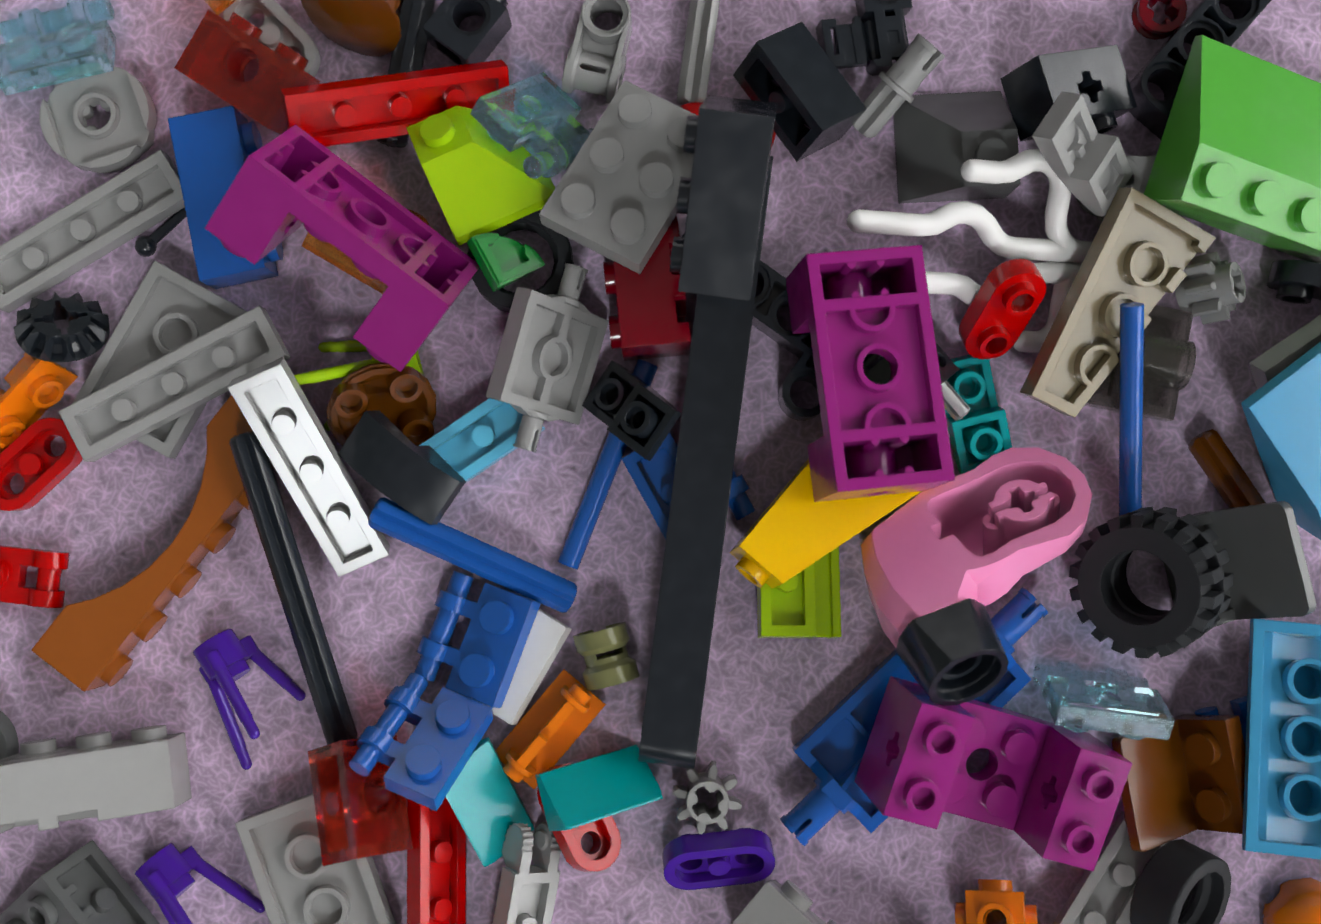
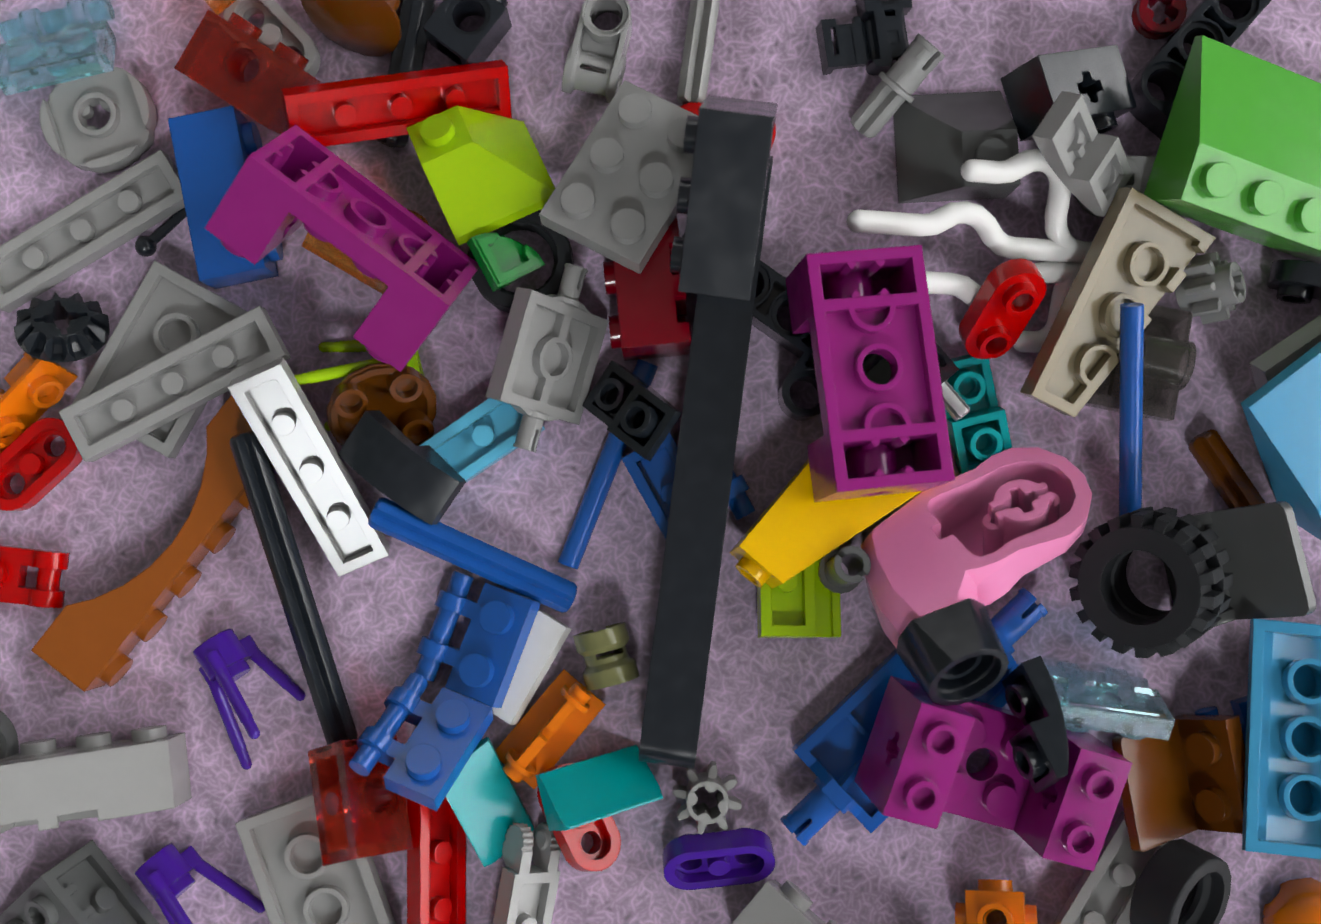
(526, 118): clear light blue plate -> none
(808, 93): black brick -> none
(831, 571): none -> dark grey pin
(1041, 746): none -> black slope

